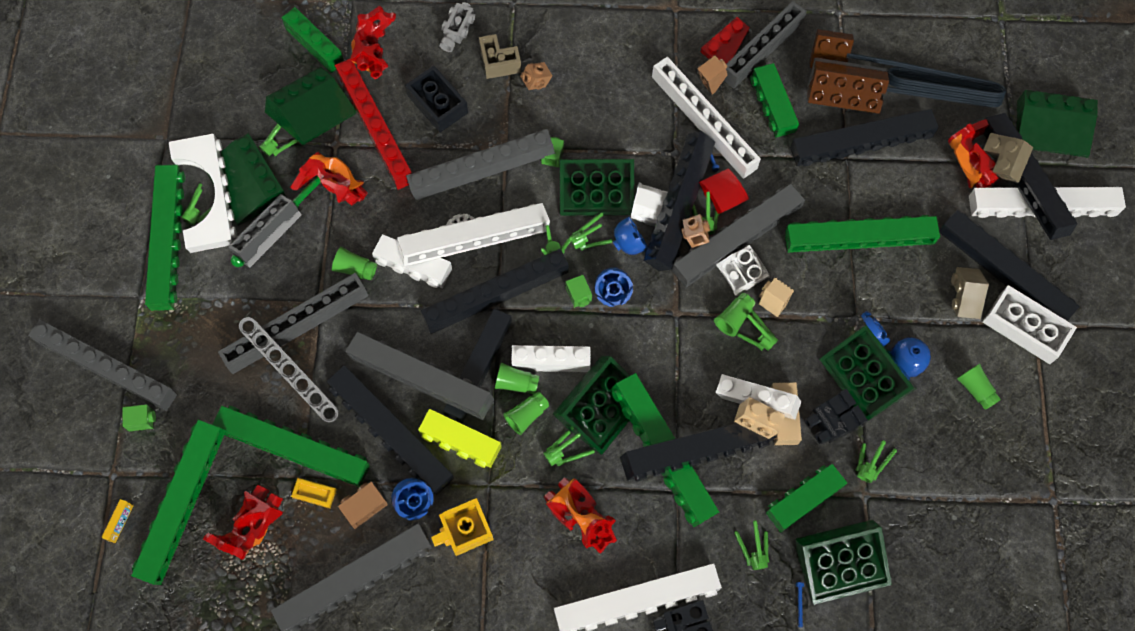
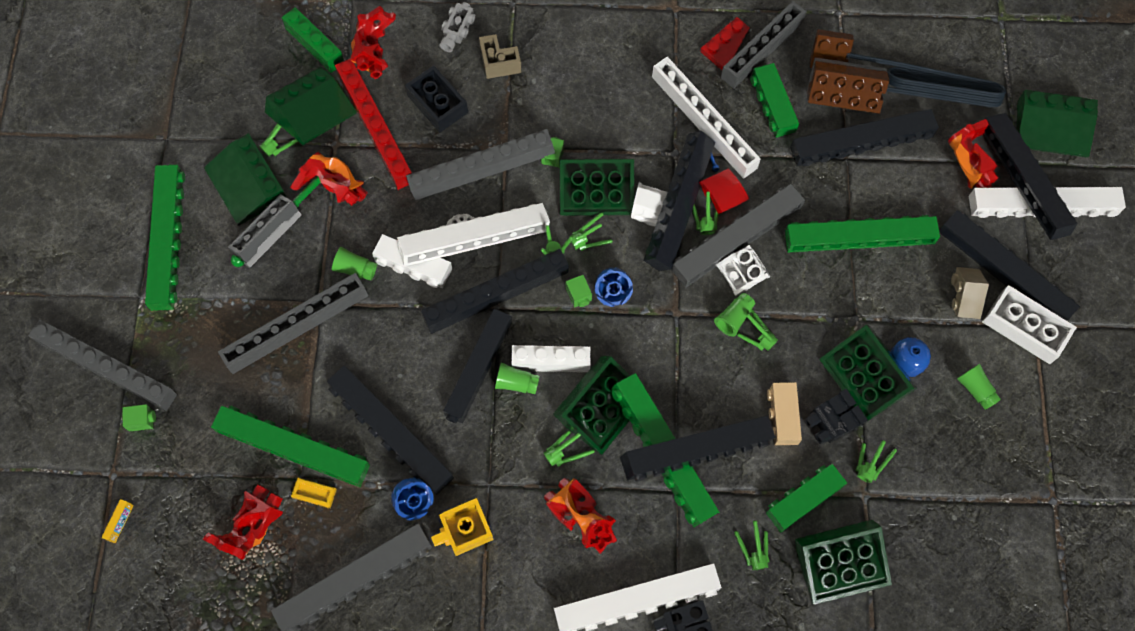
(178, 503): green brick -> none
(191, 214): bright green plant -> none
(217, 227): white arch -> none
(281, 363): light grey beam -> none
(362, 504): medium nougat brick -> none
(420, 375): dark grey brick -> none
(460, 438): neon yellow brick -> none
(526, 412): bright green plant -> none
(536, 76): medium nougat brick -> none
(629, 238): blue cylinder -> none
(696, 230): medium nougat brick -> none
(713, 73): medium nougat slope -> none
(740, 390): white brick -> none
(759, 418): tan brick -> none
(775, 296): tan brick -> none
(800, 614): blue piece -> none
(876, 328): blue tile -> none
(1011, 155): dark tan brick -> none

